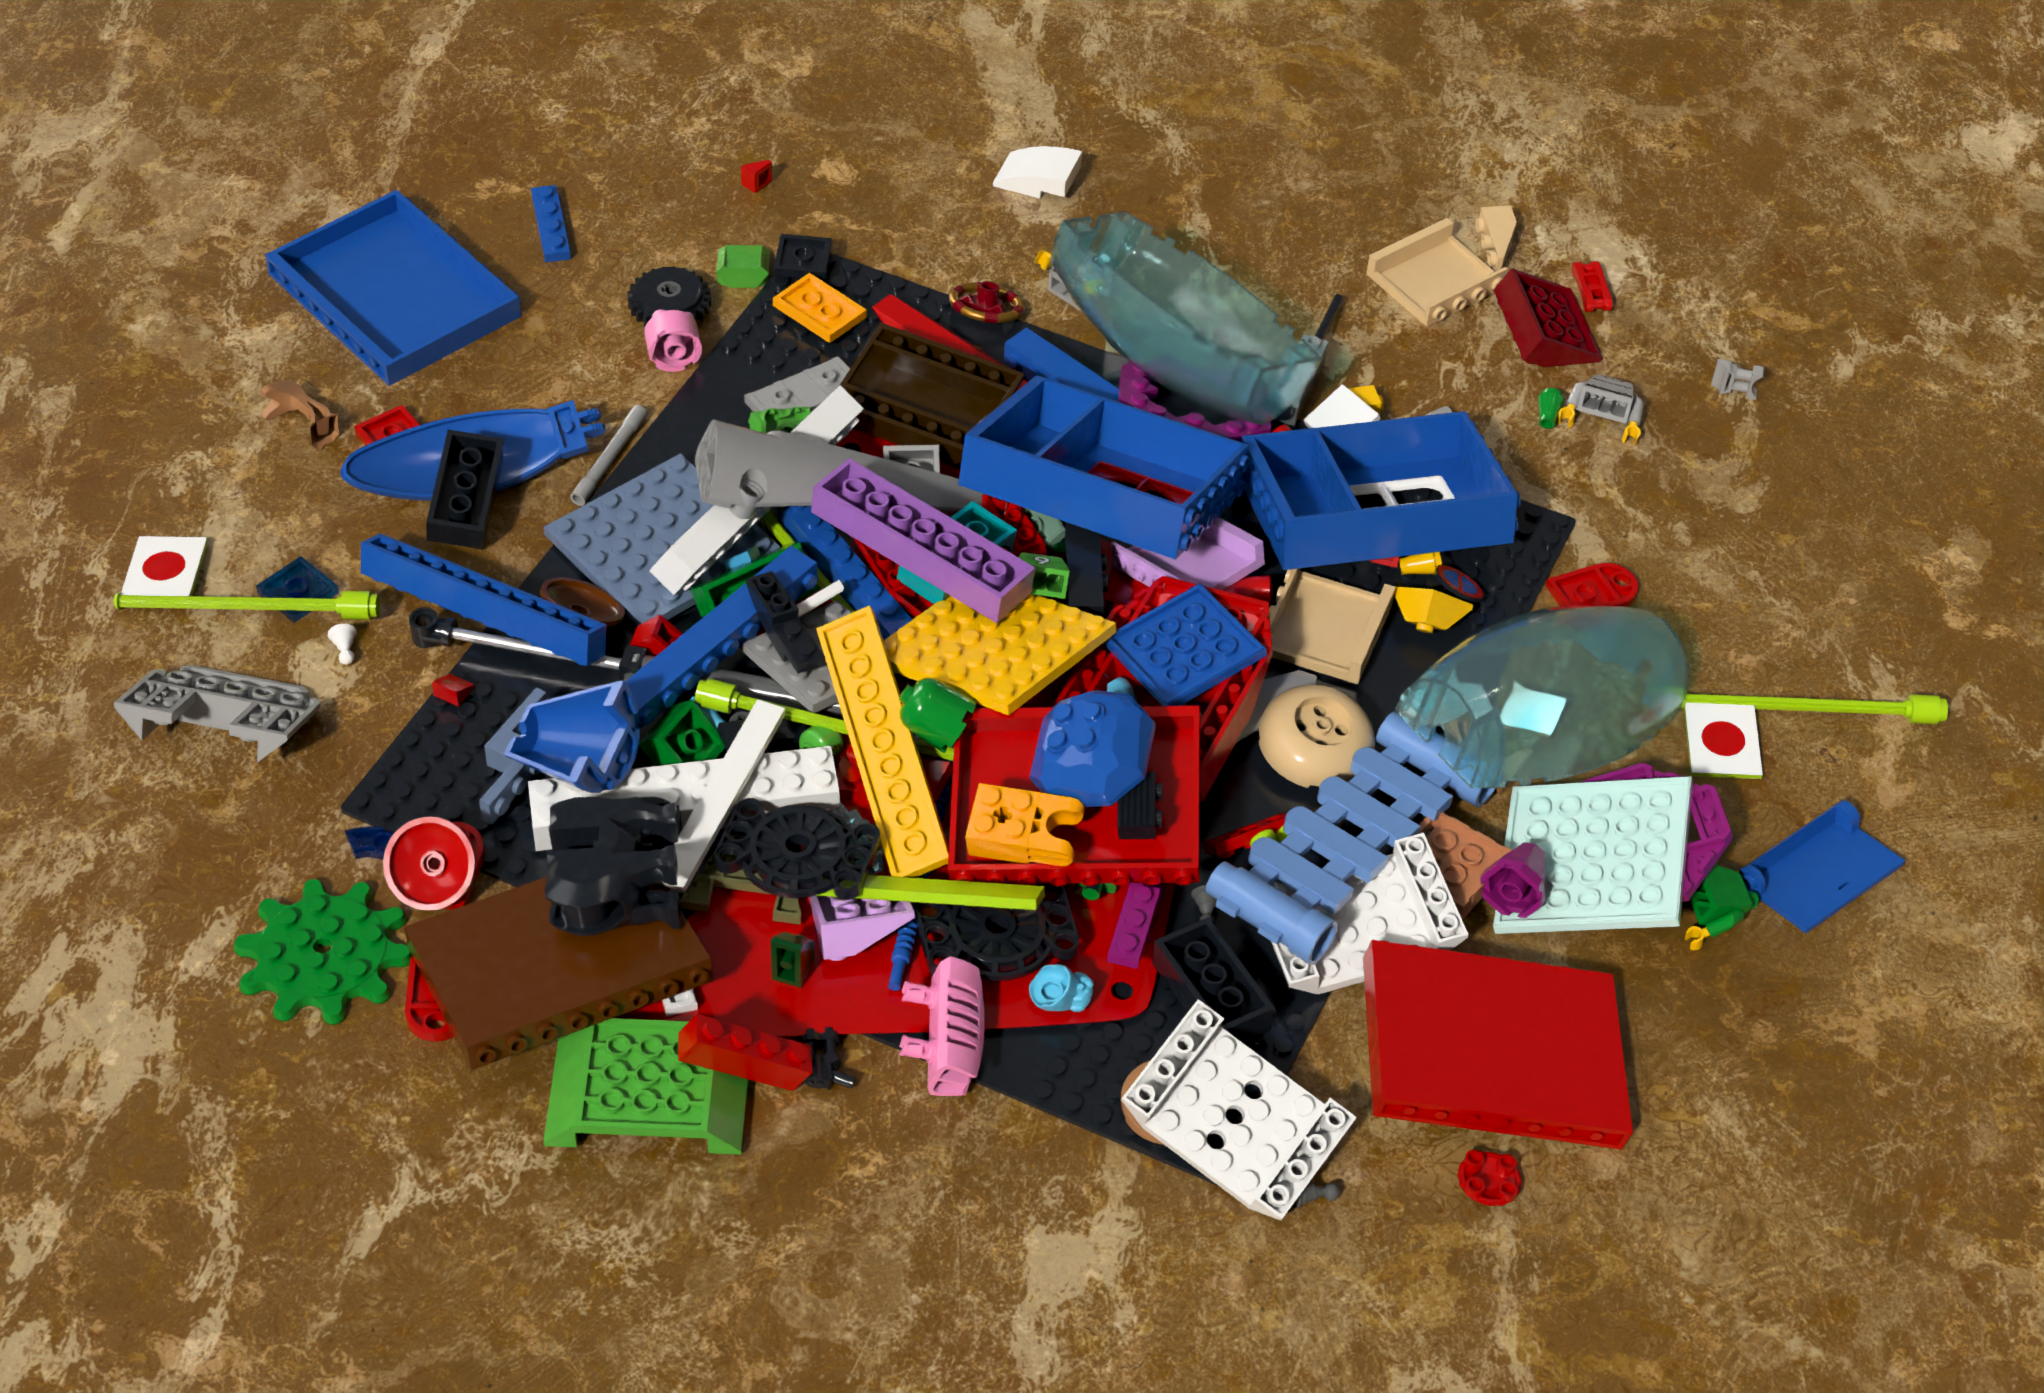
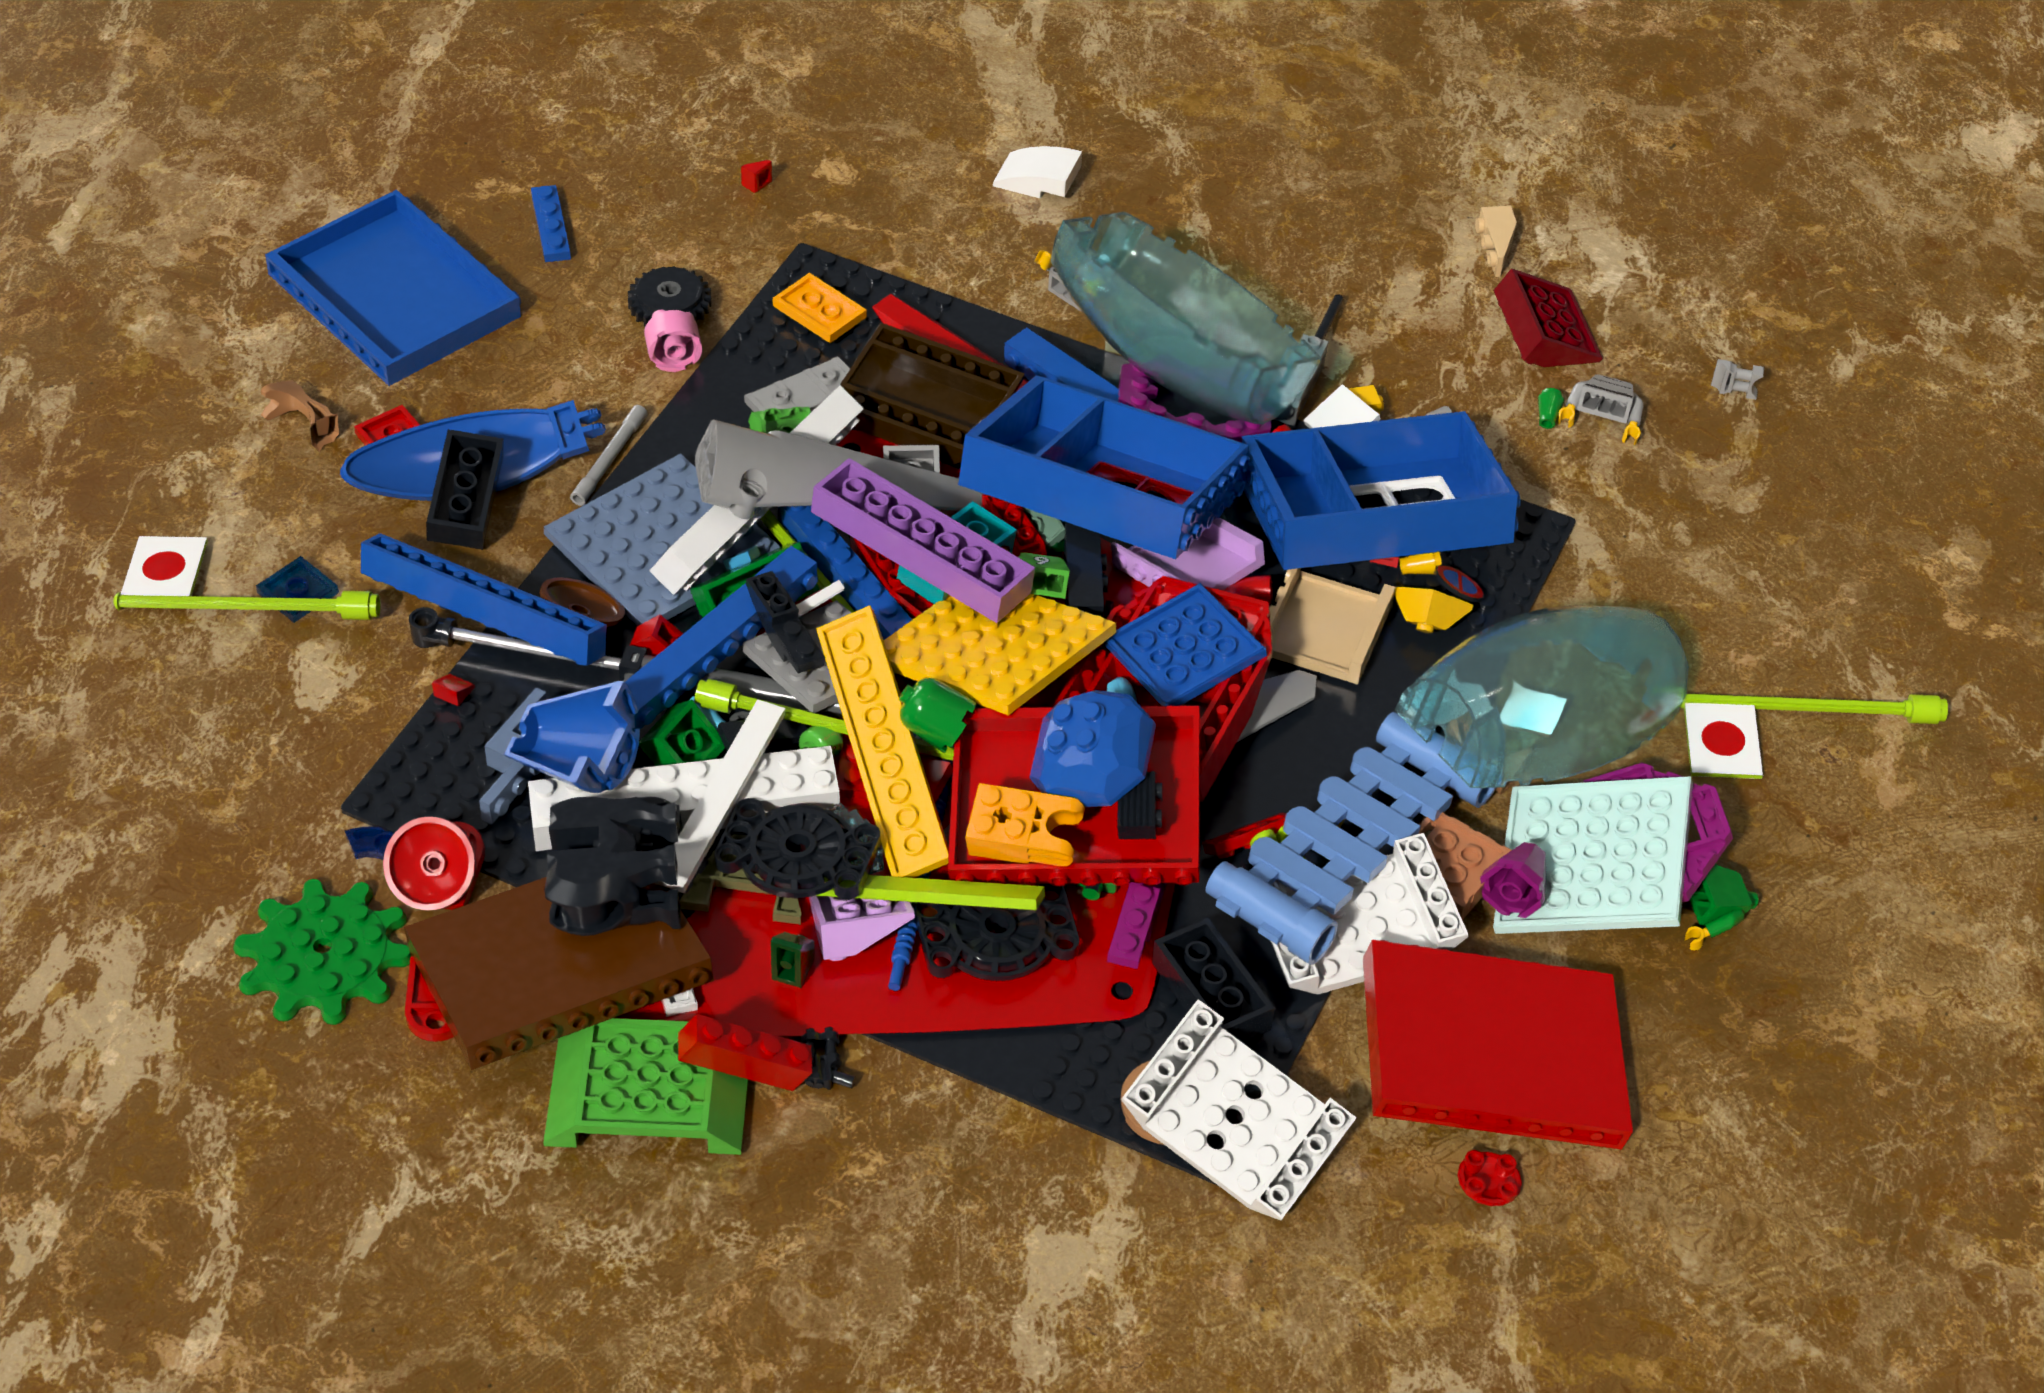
(218, 699): light grey slope -> none
(342, 636): white piece -> none
(743, 266): bright green slope -> none
(802, 255): black plate -> none
(954, 1026): bright pink piece -> none
(987, 304): dark red piece -> none
(1060, 989): medium azure hair -> none
(1205, 902): dark grey piece -> none
(1313, 1192): dark grey piece -> none
(1327, 742): tan brick -> none
(1433, 273): tan panel -> none
(1592, 284): red plate -> none
(1594, 586): red tile -> none
(1820, 868): blue door -> none

